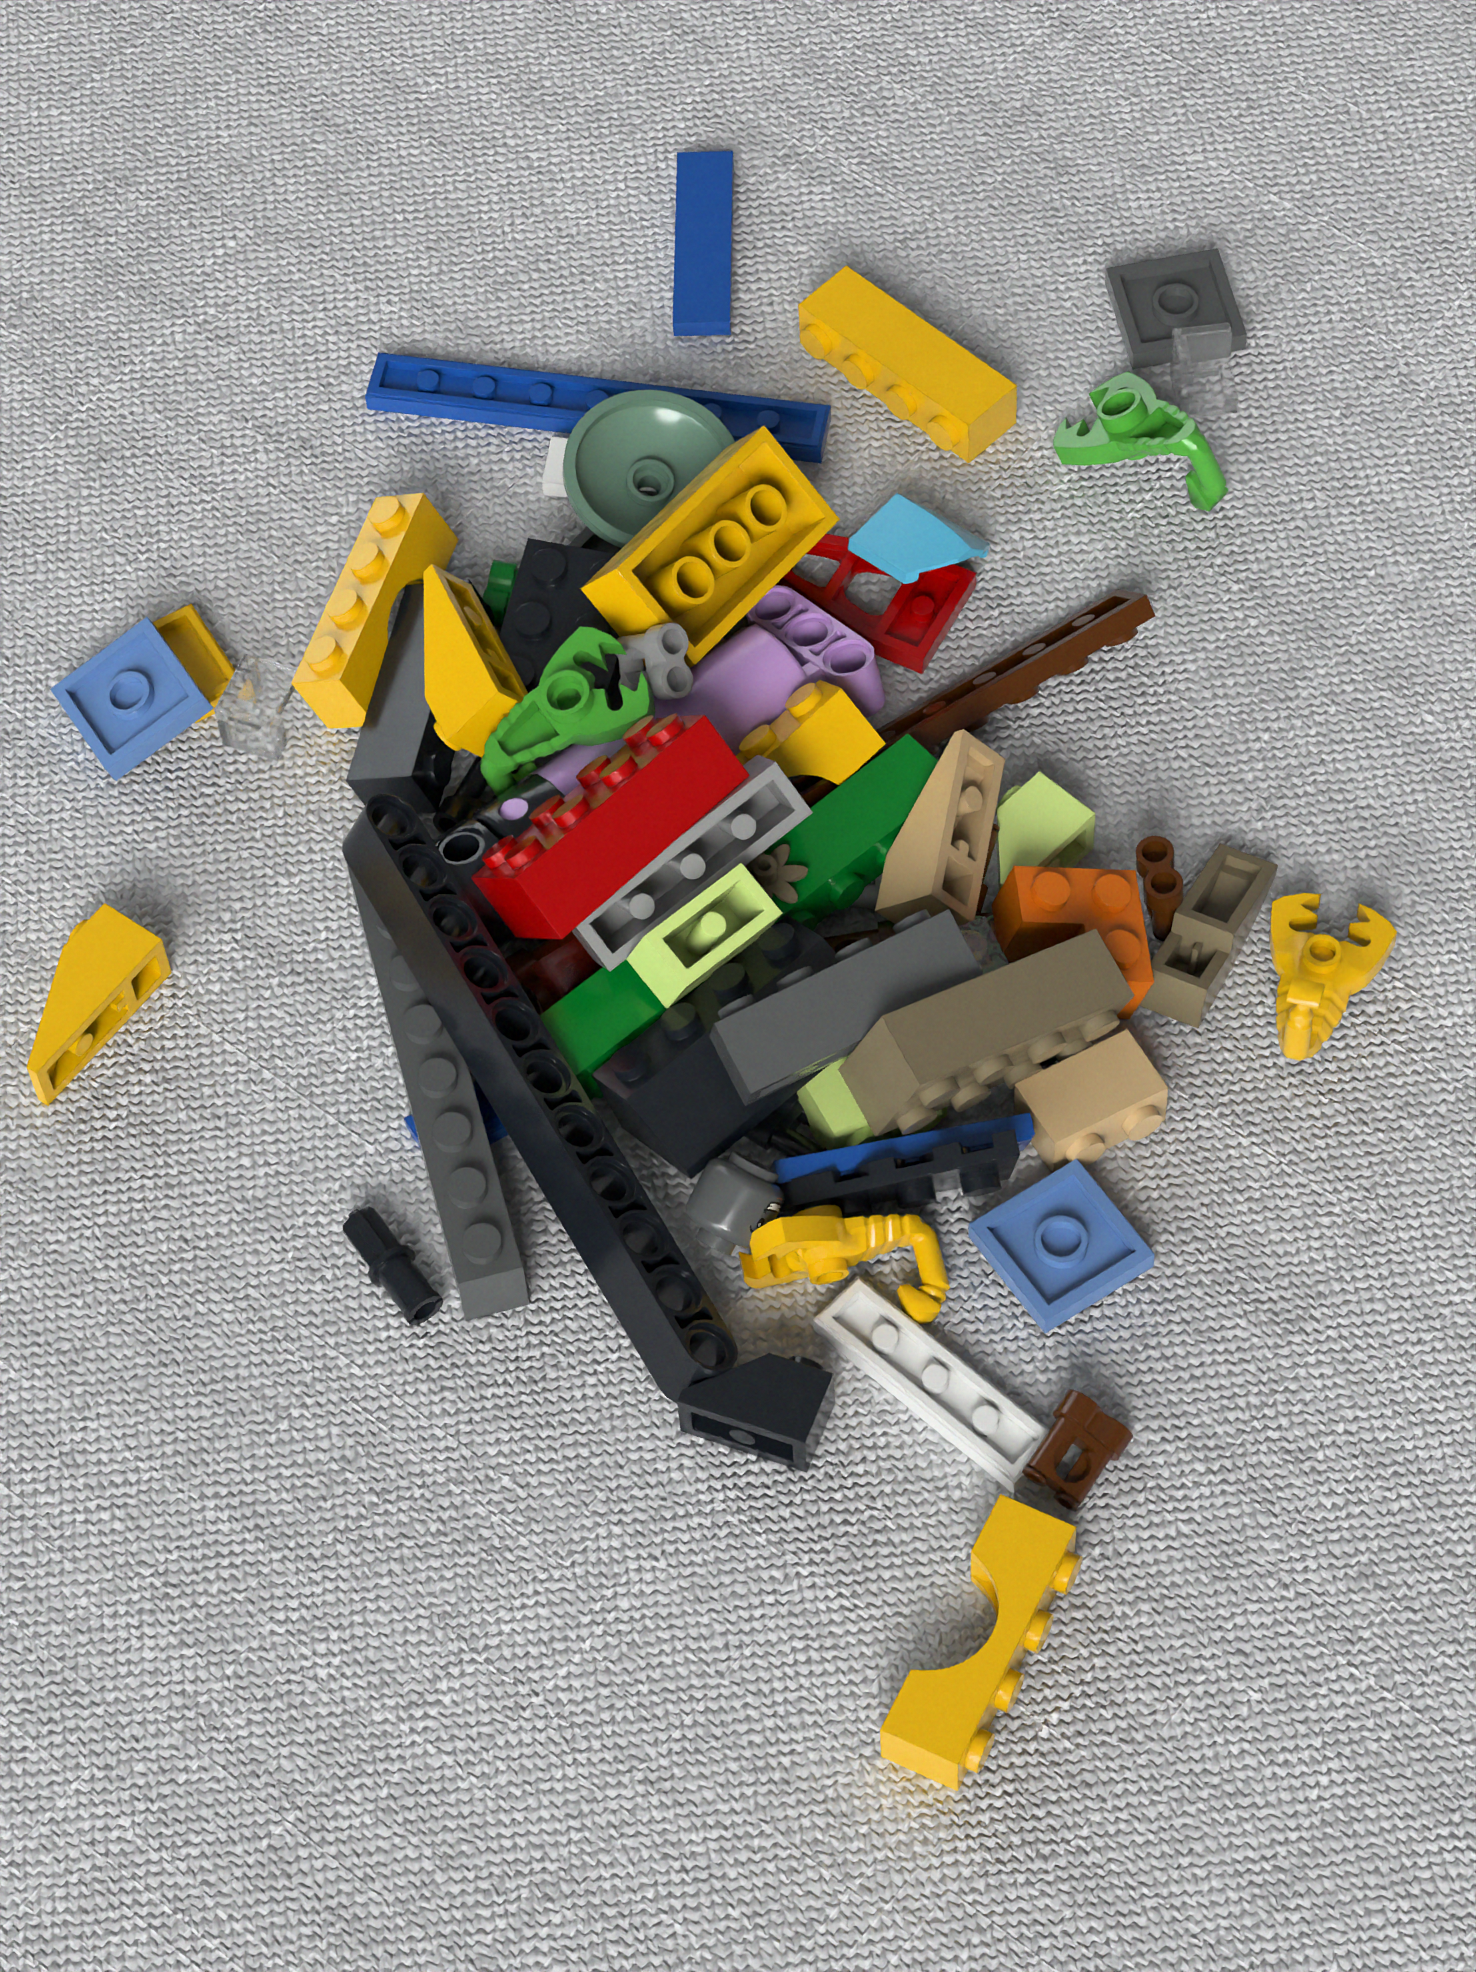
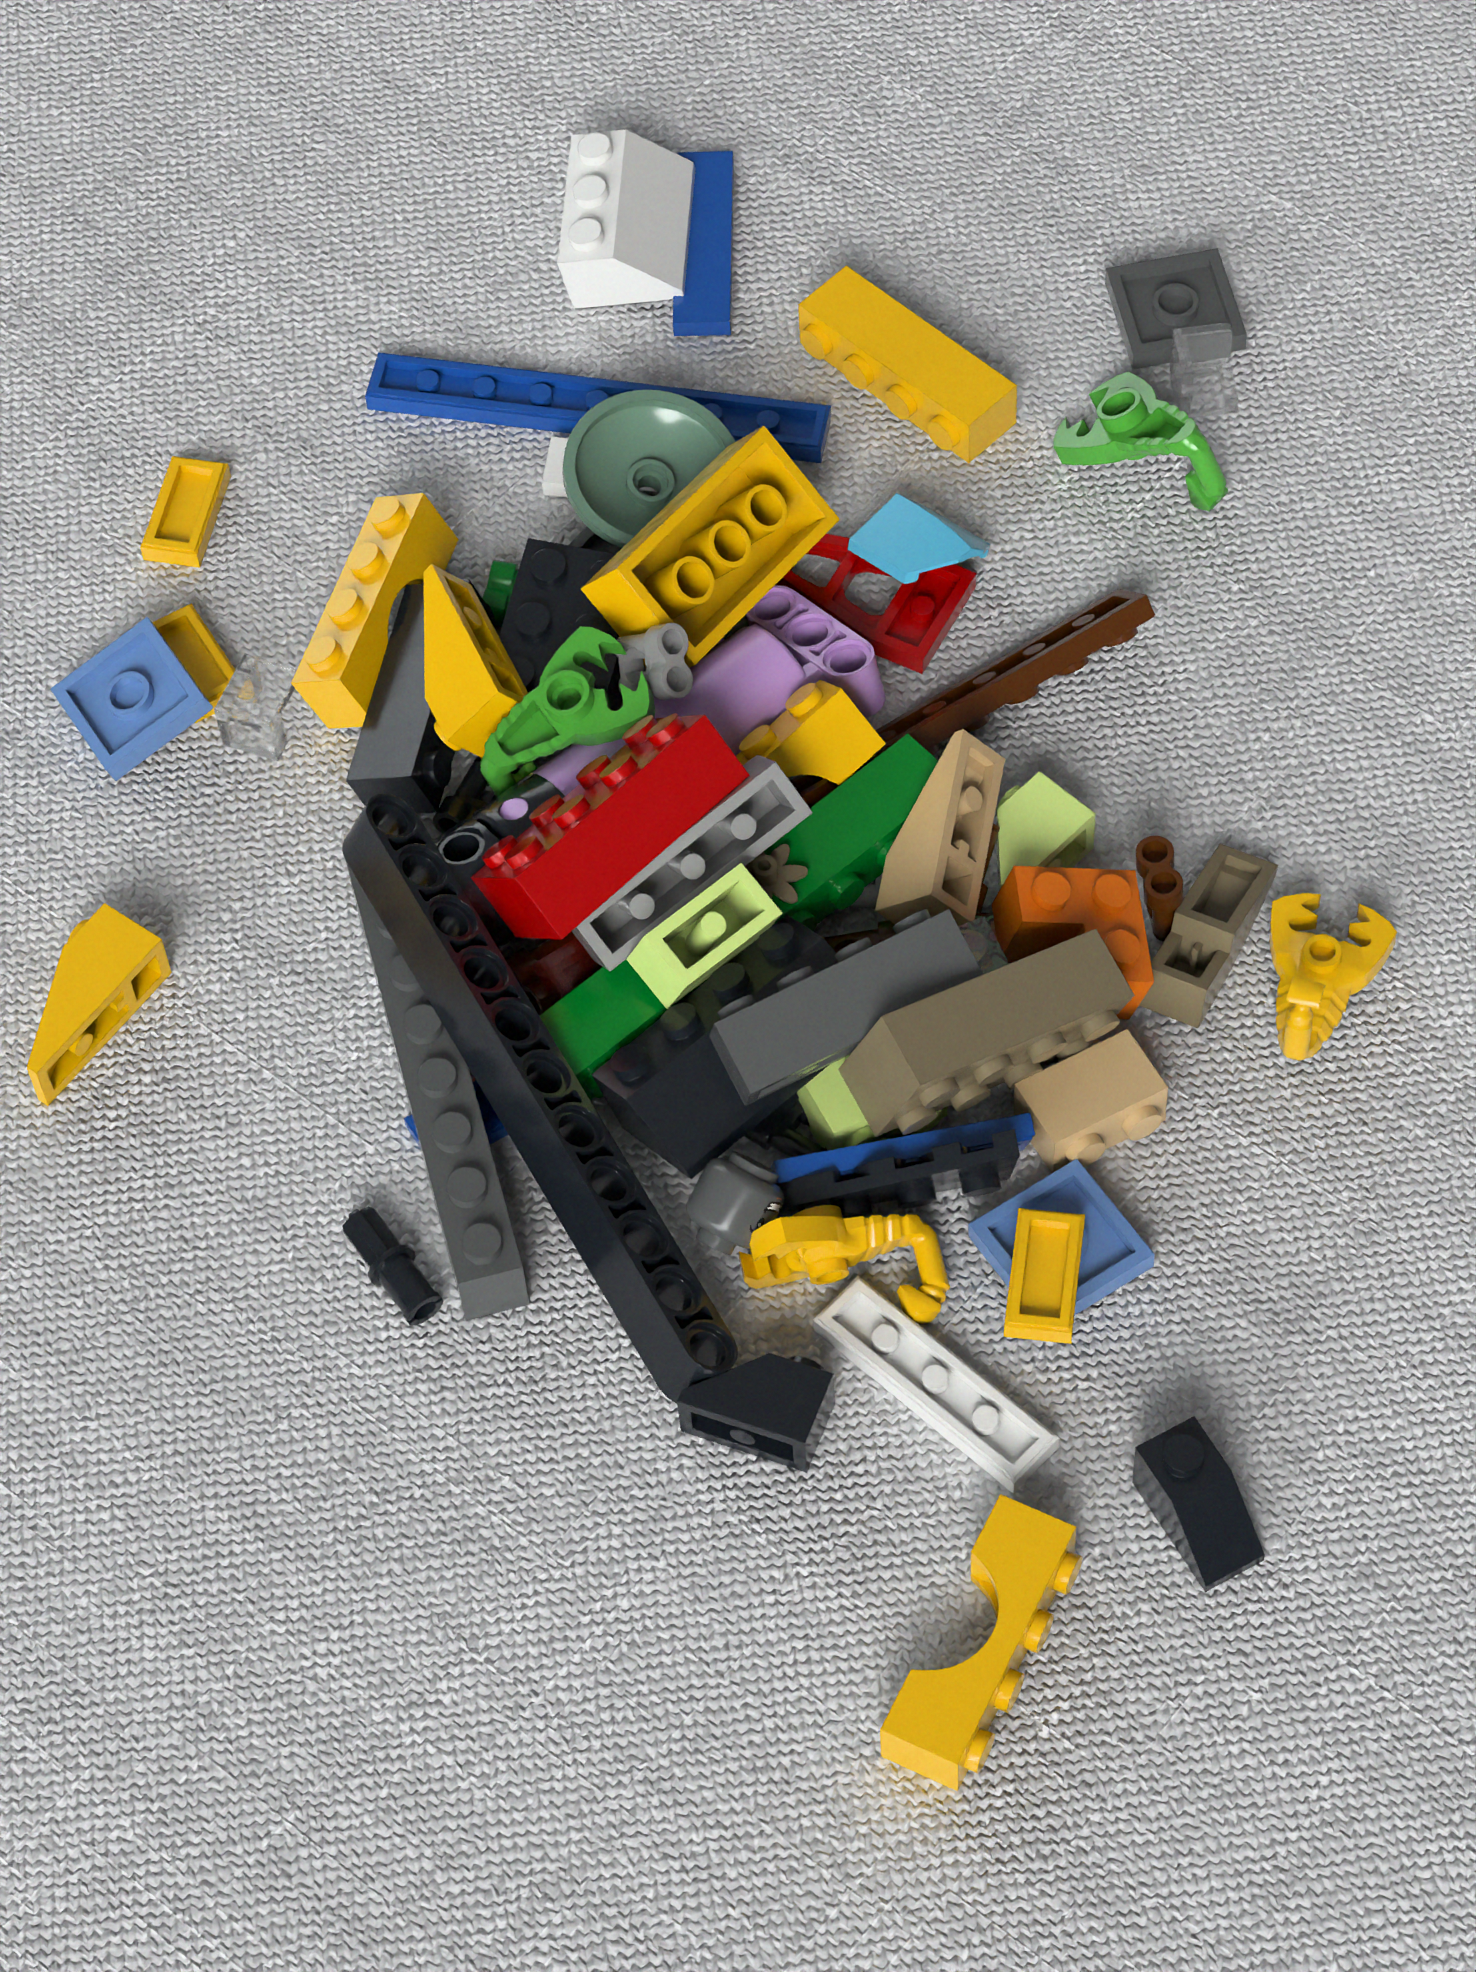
(185, 511): none -> yellow tile
(624, 220): none -> white slope
(1044, 1275): none -> yellow tile
(1092, 1431): reddish brown piece -> none
(1197, 1503): none -> black slope

